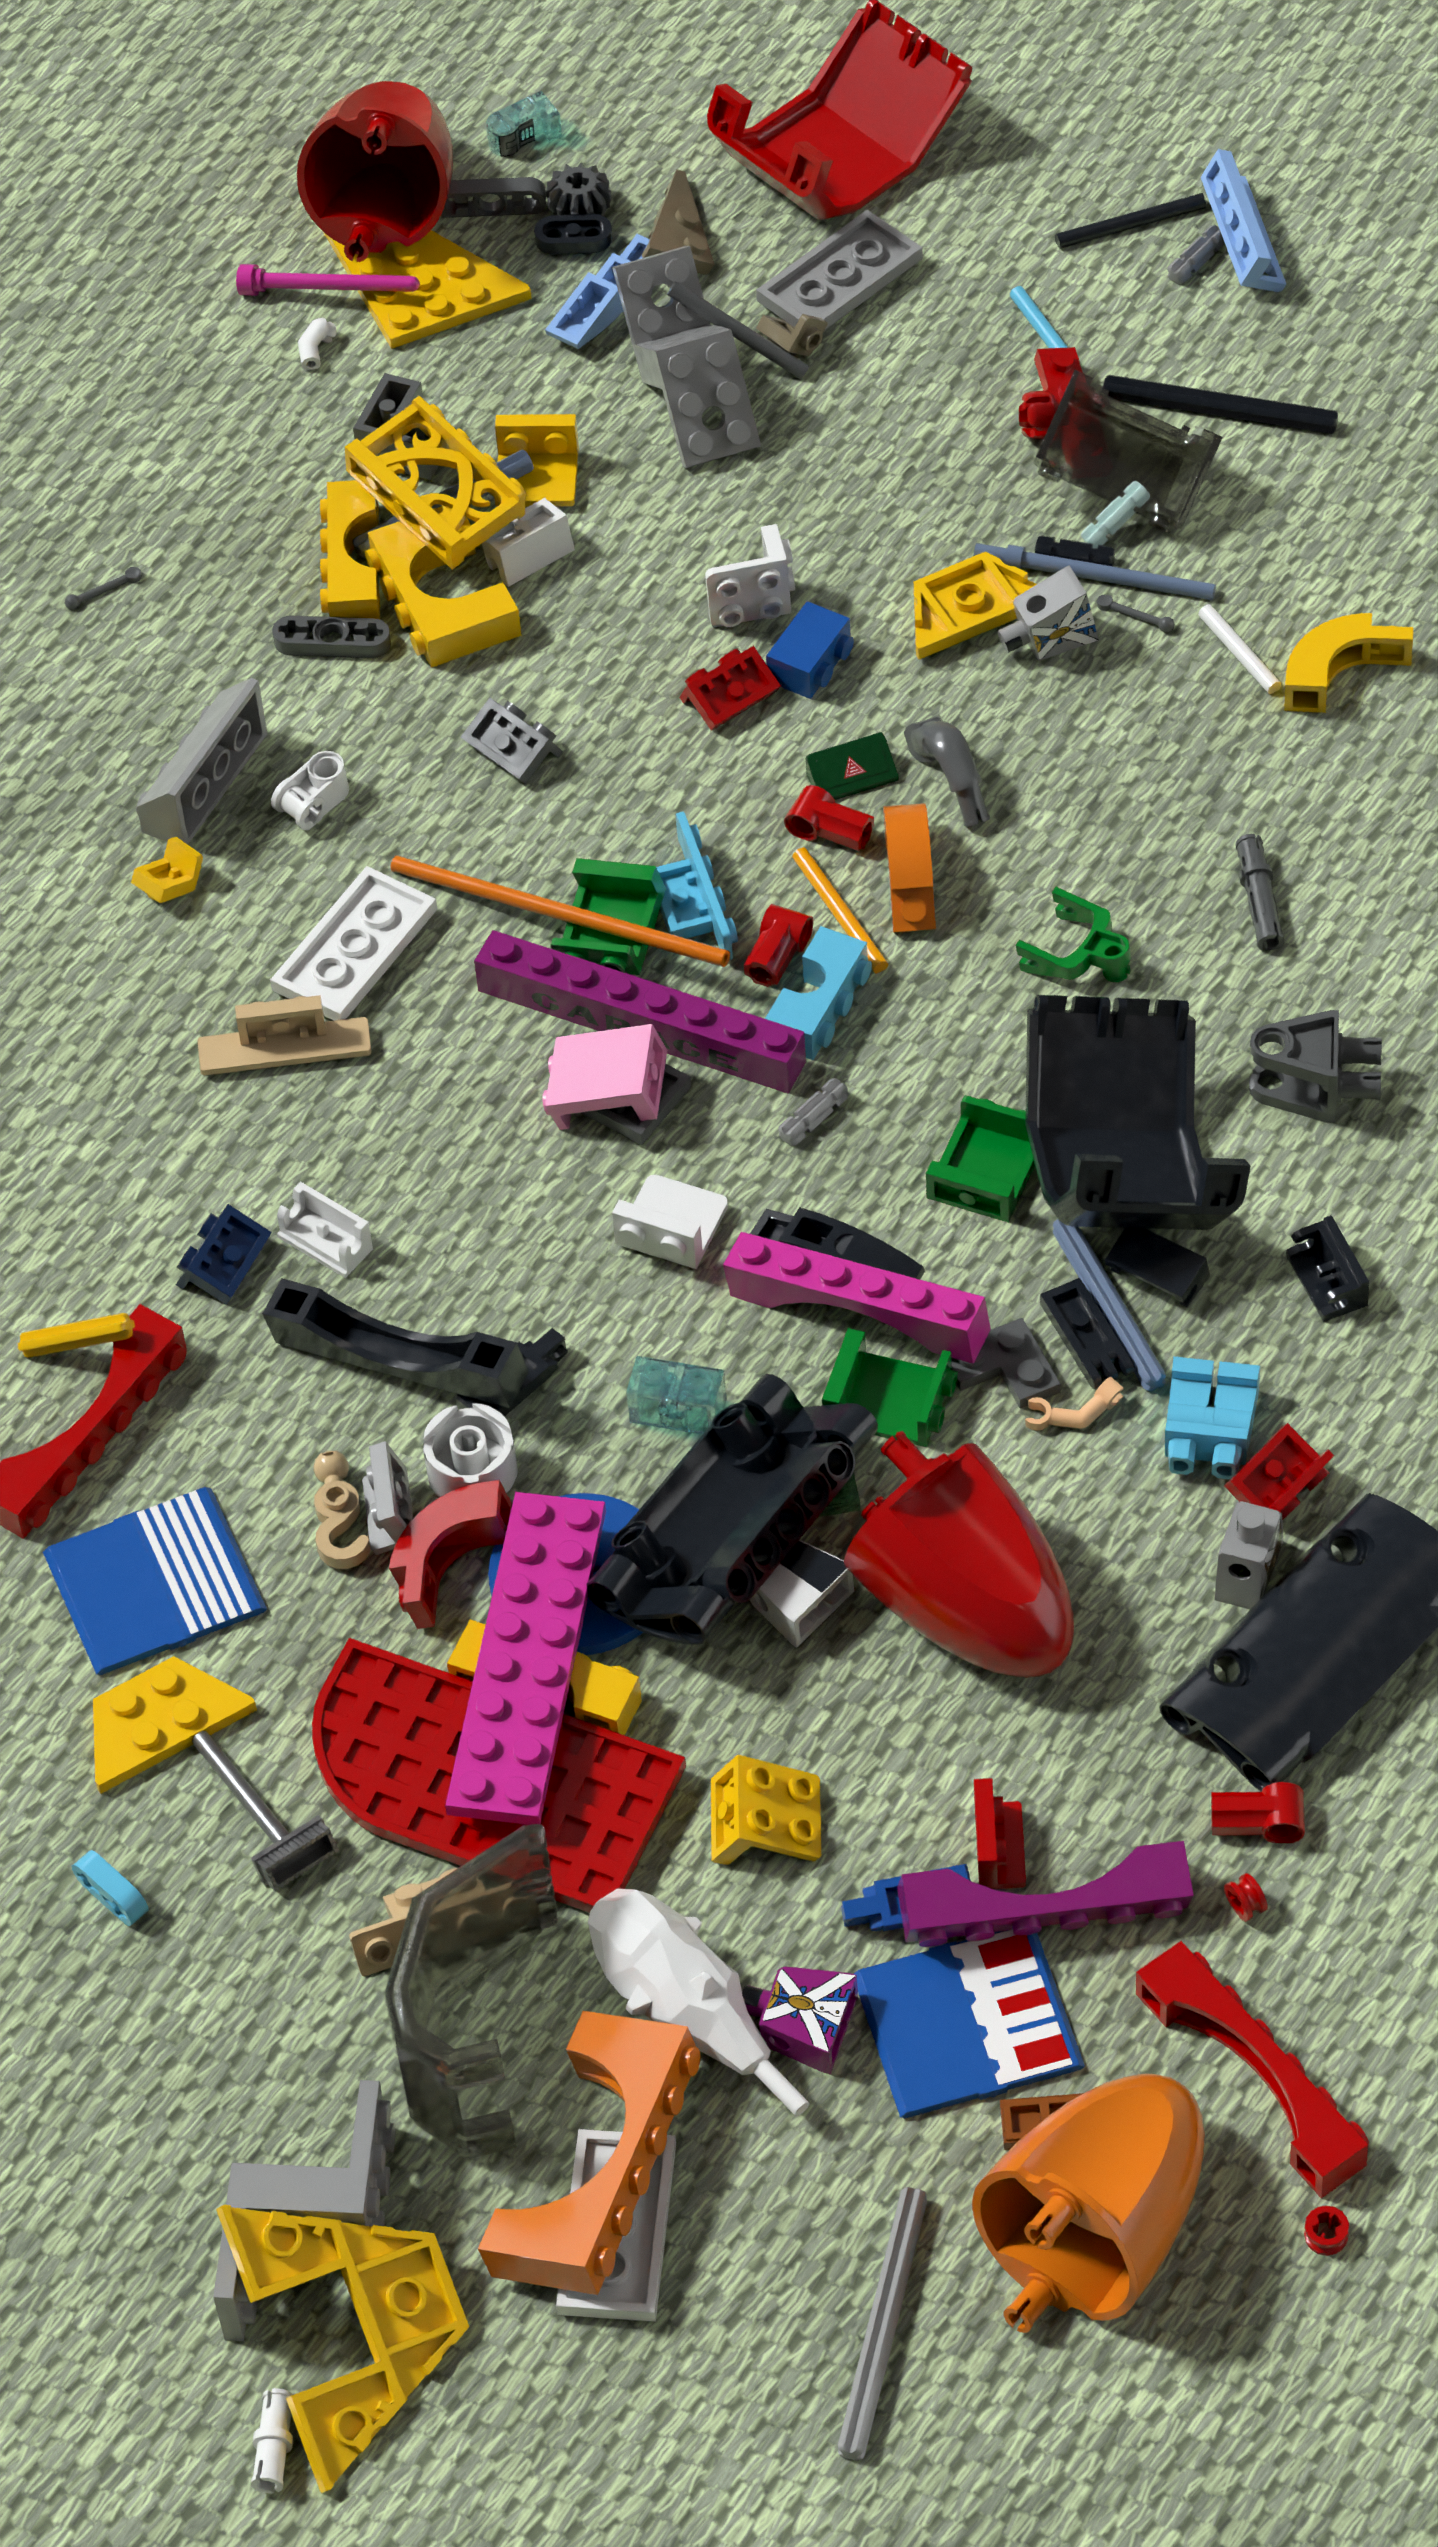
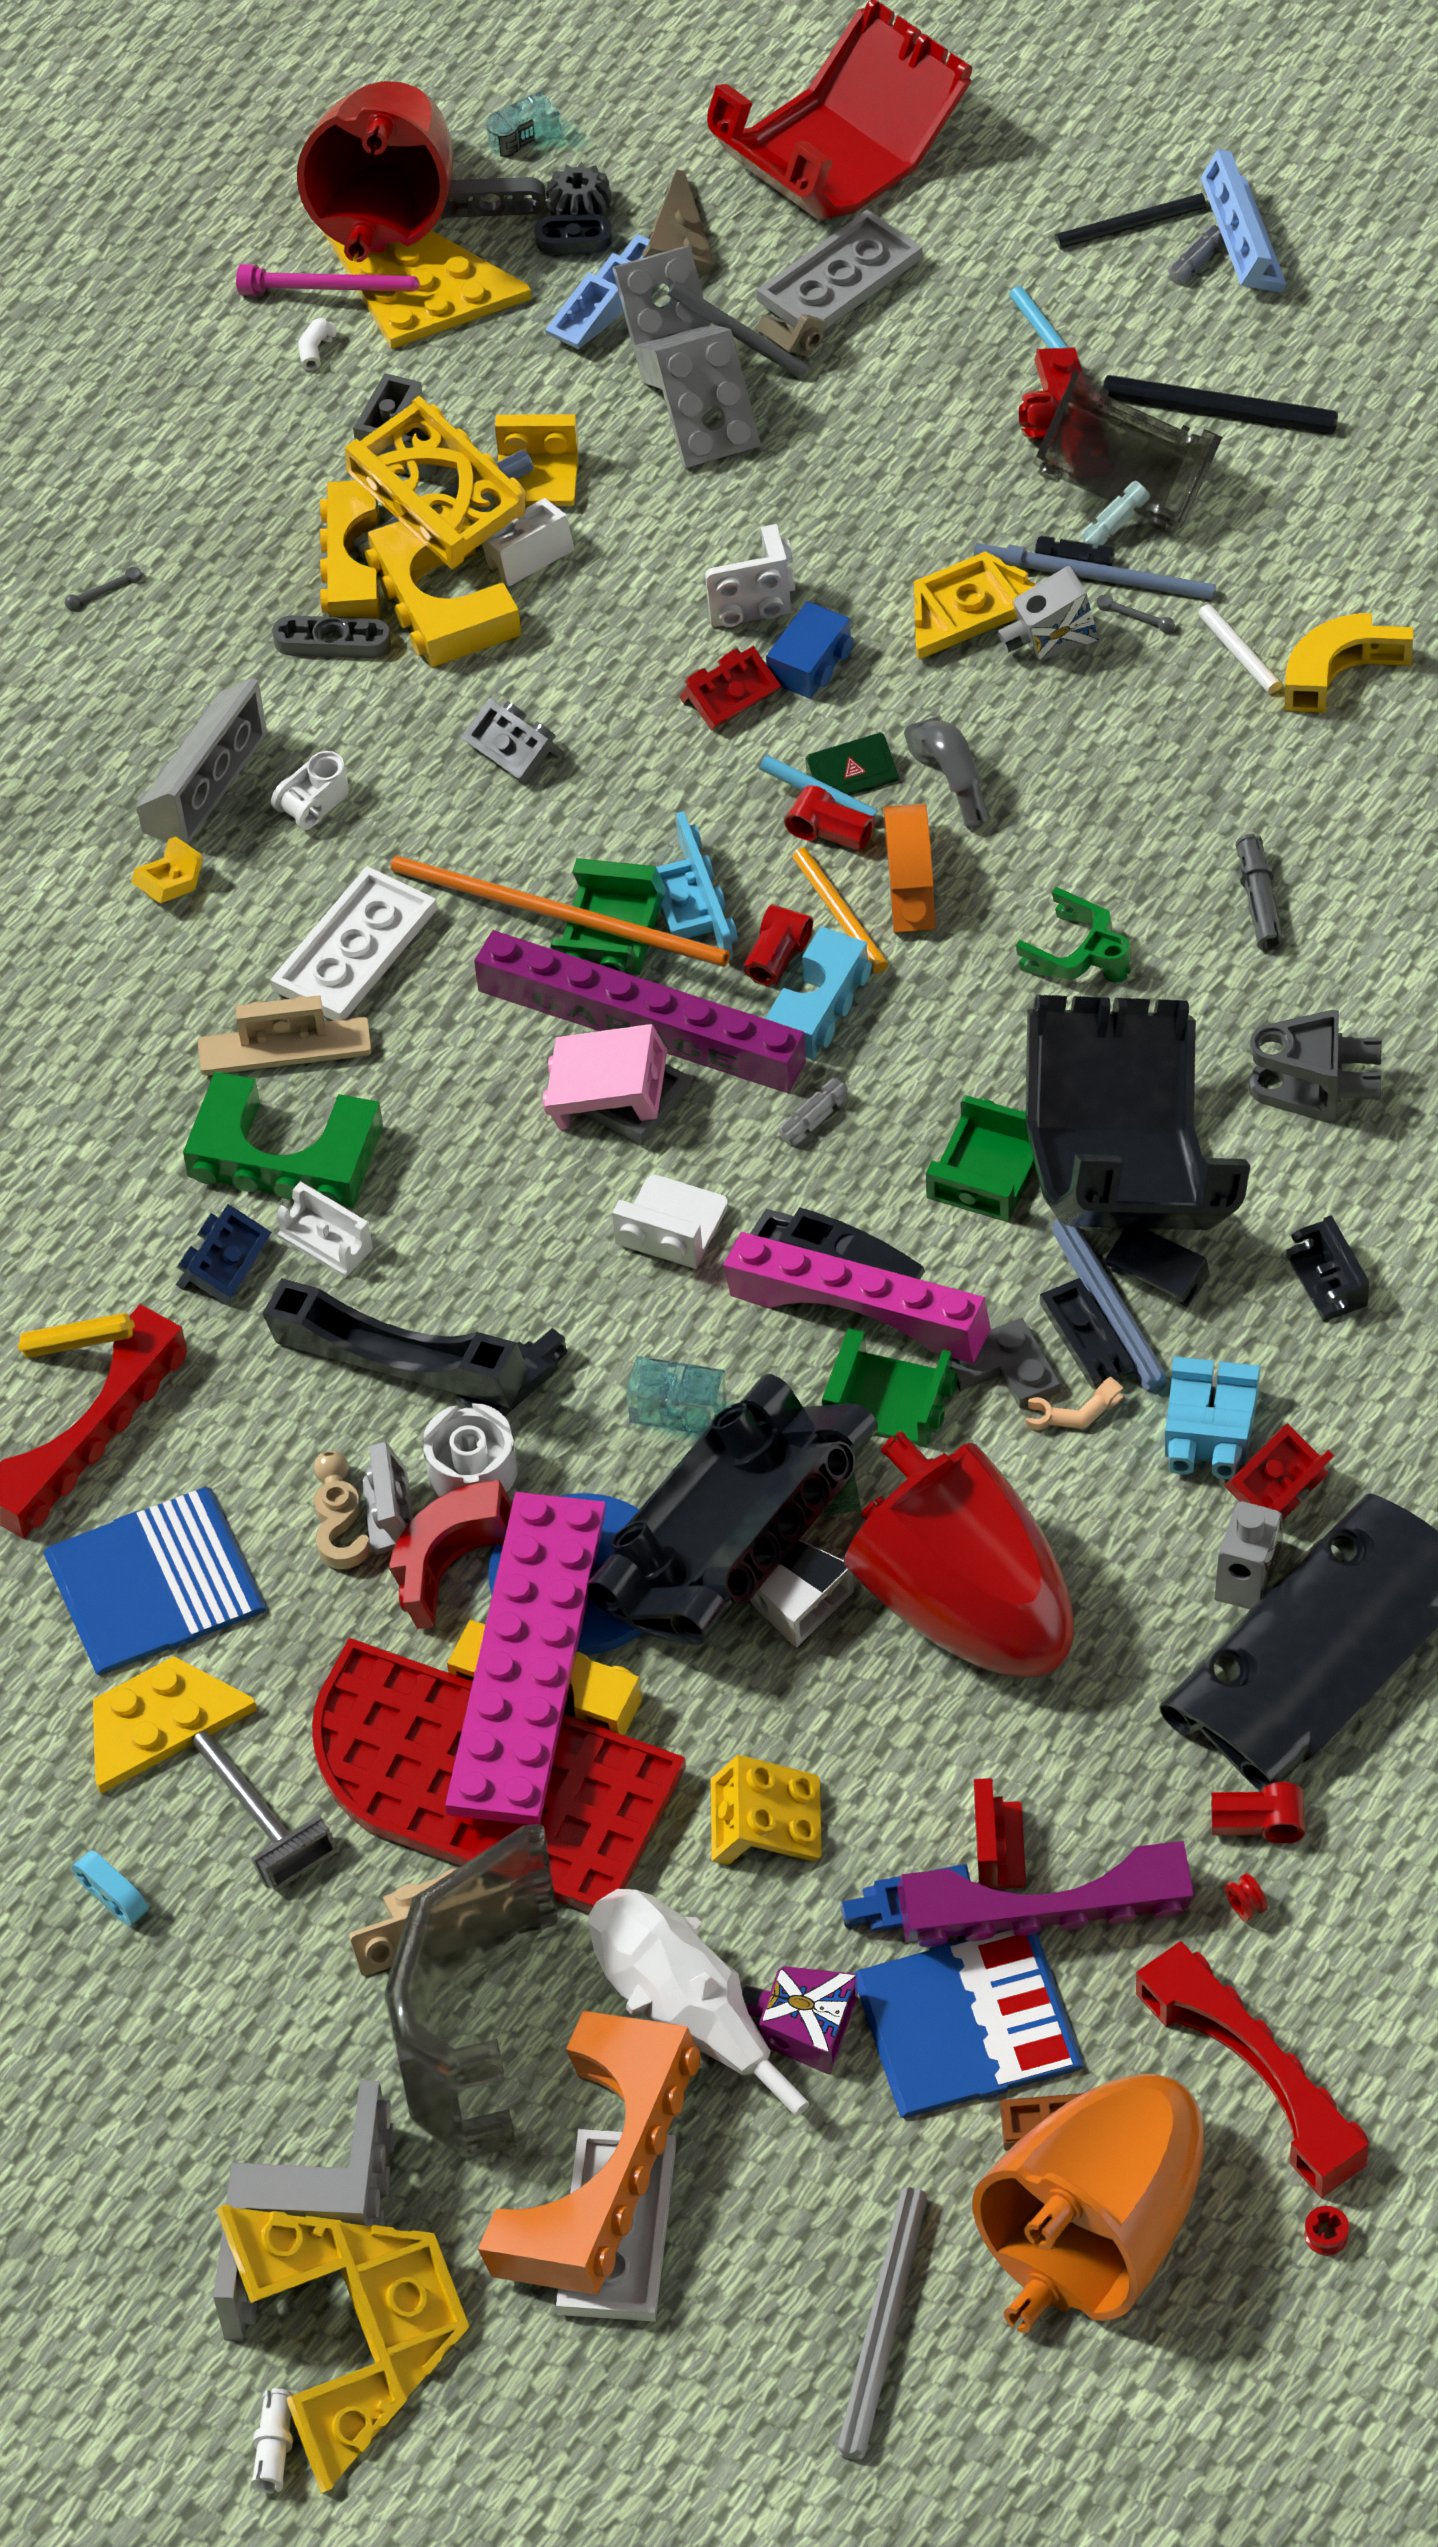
(331, 1166): none -> green arch
(801, 780): none -> medium azure bar

